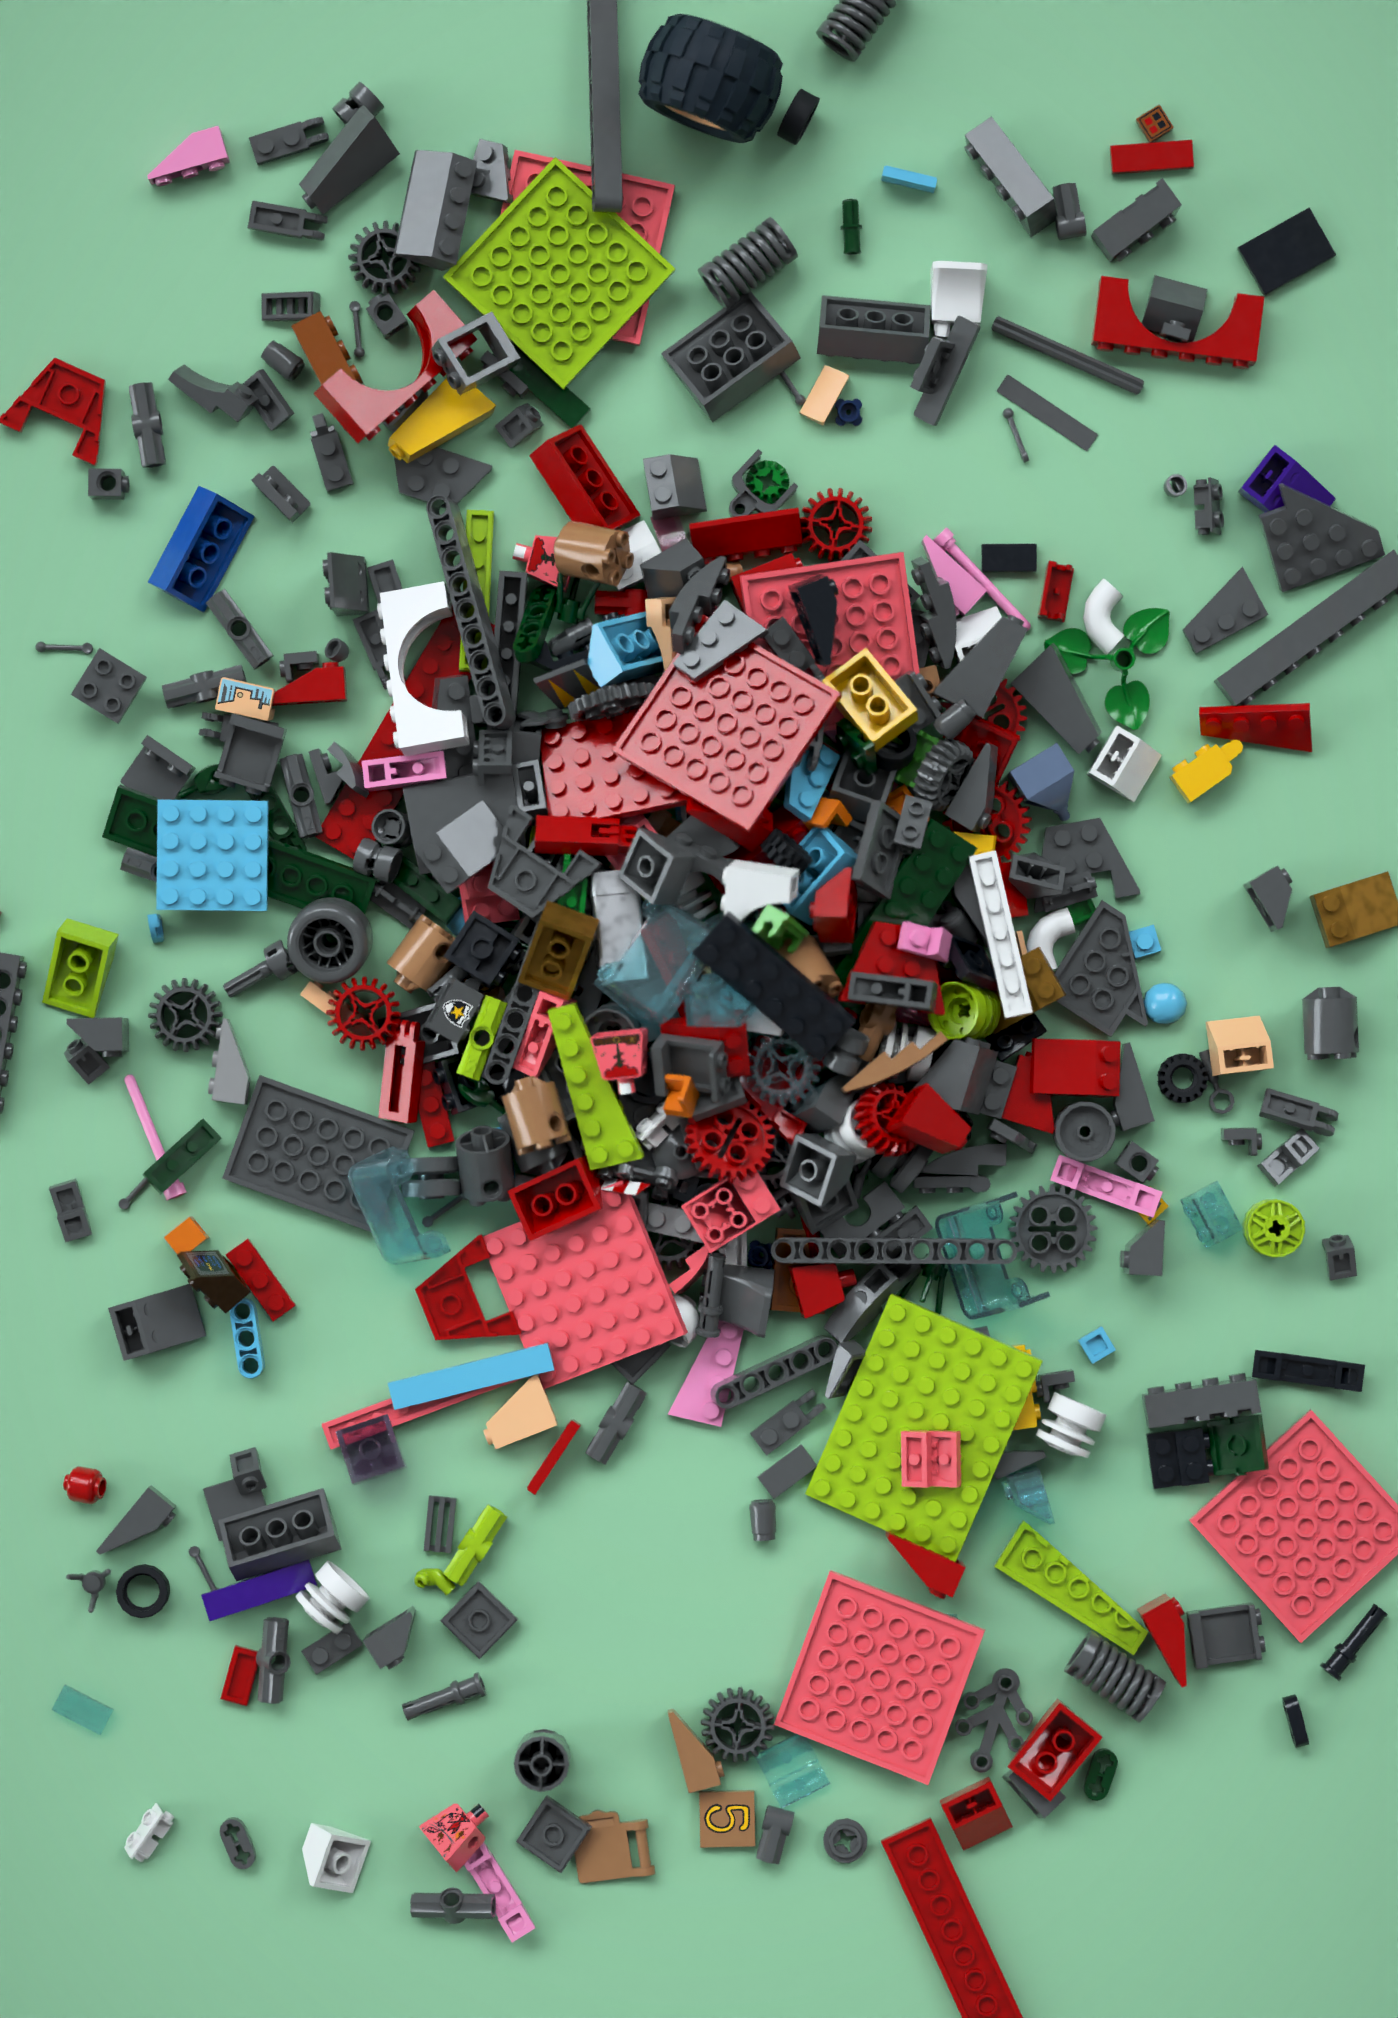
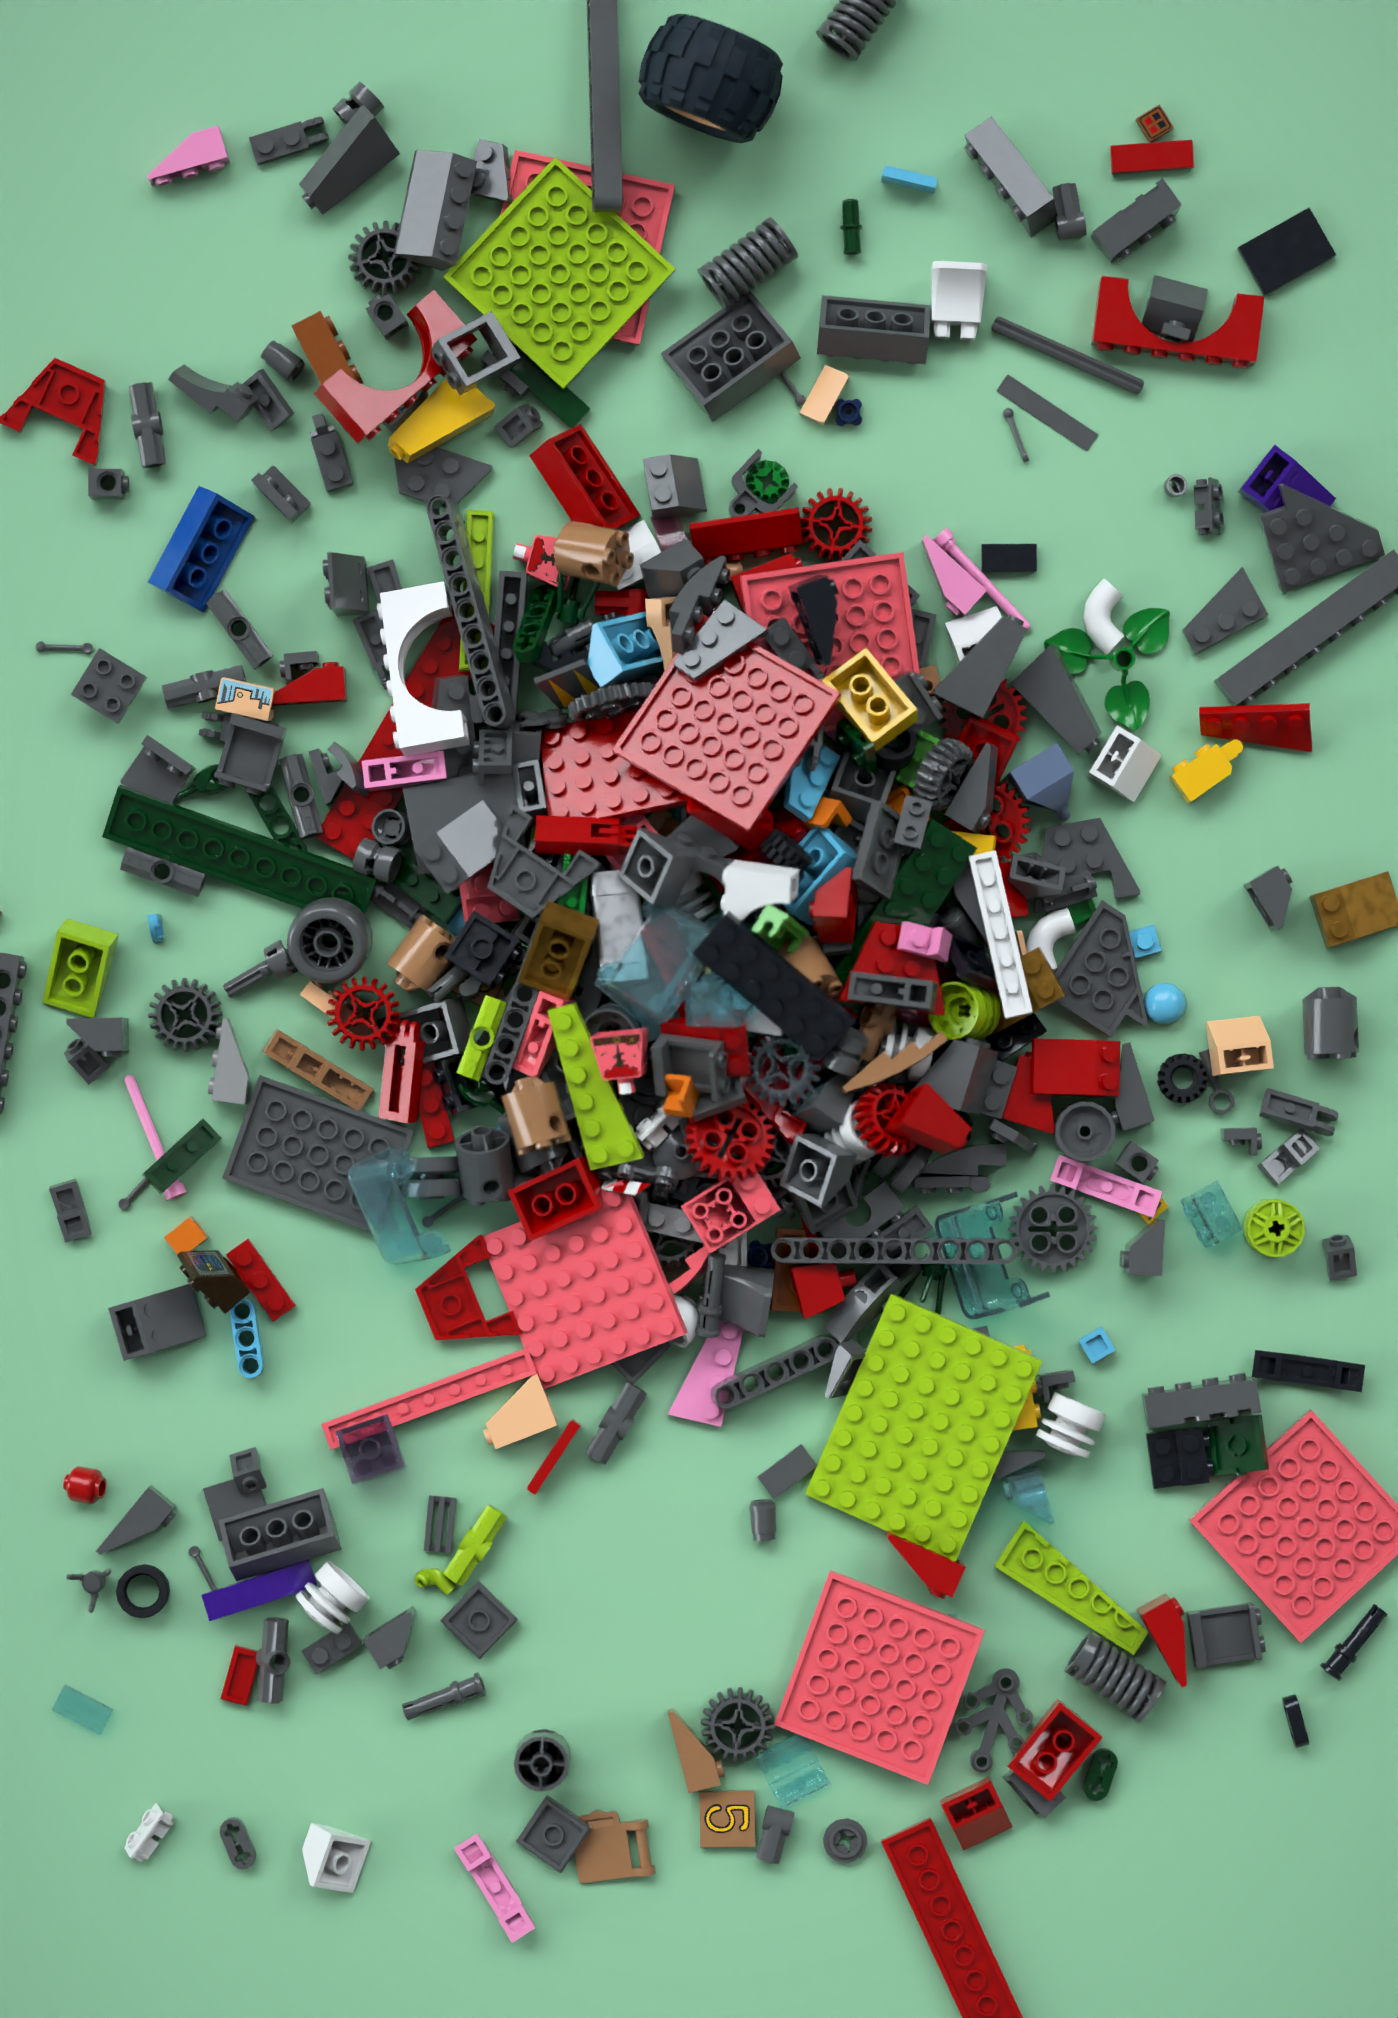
(212, 855): medium azure plate -> none
(284, 220): dark grey hinge -> none
(313, 305): dark grey slope -> none
(317, 1070): none -> medium nougat slope
(336, 650): dark grey hinge -> none
(355, 308): dark grey hinge -> none
(453, 1905): dark grey piece -> none
(454, 1011): dark grey brick -> none
(456, 1833): coral torso -> none
(471, 1376): medium azure tile -> none
(785, 1423): dark grey hinge -> none
(798, 116): black tyre -> none
(931, 1458): coral slope -> none
(940, 621): dark grey slope -> none
(941, 369): dark grey bracket -> none
(954, 719): dark grey piece -> none
(1055, 591): red hinge -> none

